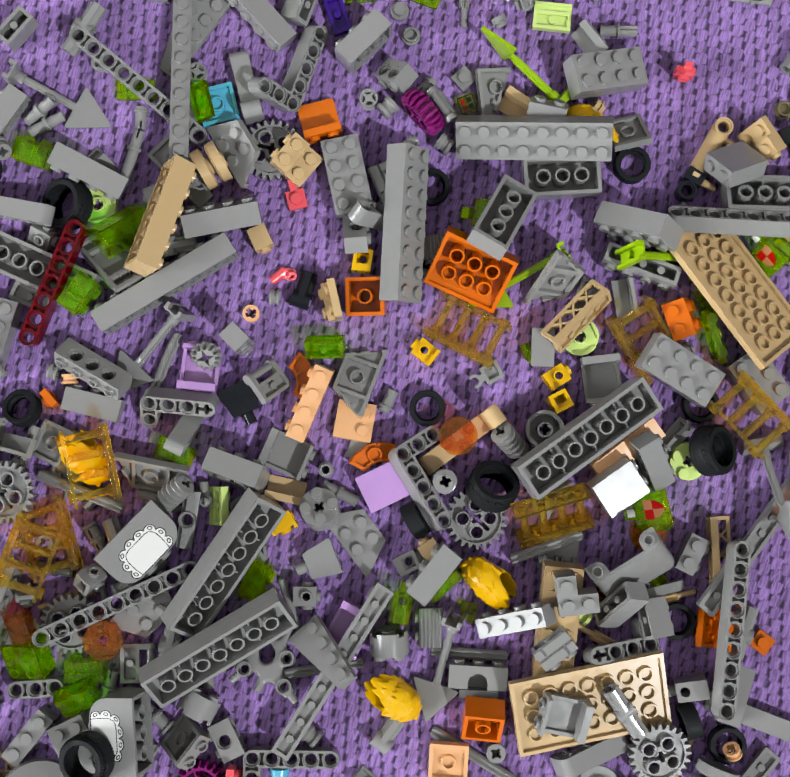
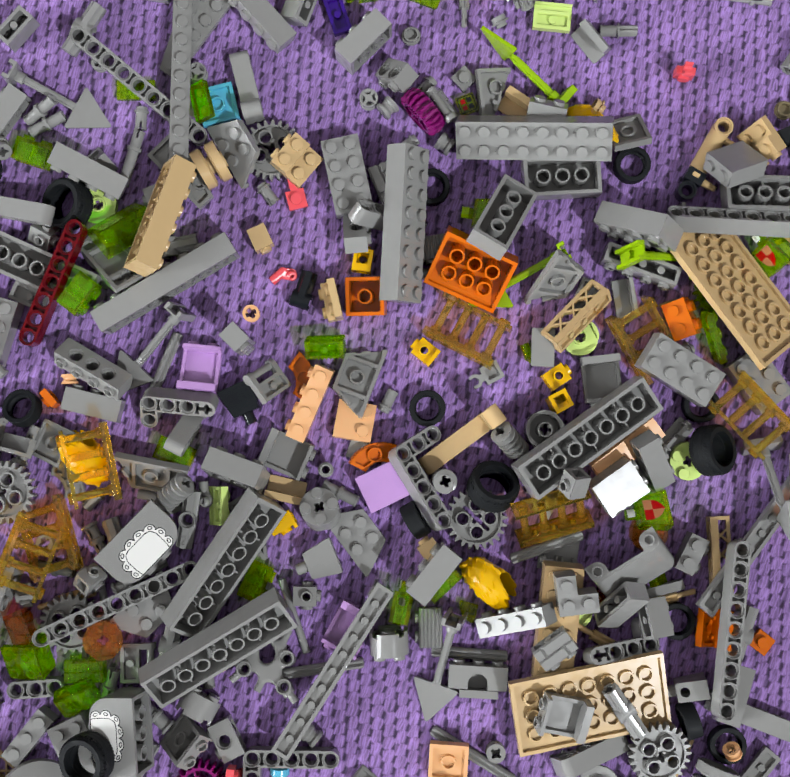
(53, 371): light grey bush -> none
(63, 484): light grey axle -> none
(209, 349): light grey gear -> none
(221, 217): light grey brick -> none
(267, 193): none -> light grey pin
(274, 296): light grey bush -> none
(298, 73): light grey beam -> none
(320, 121): orange bracket -> none
(323, 652): light grey wing -> none
(386, 734): light grey piece -> none
(393, 697): yellow head -> none
(399, 11): light grey plate -> none
(404, 569): light grey brick -> none
(466, 428): clear orange plate -> none
(483, 719): orange brick -> none
(574, 483): none -> light grey brick
(605, 72): light grey brick -> none

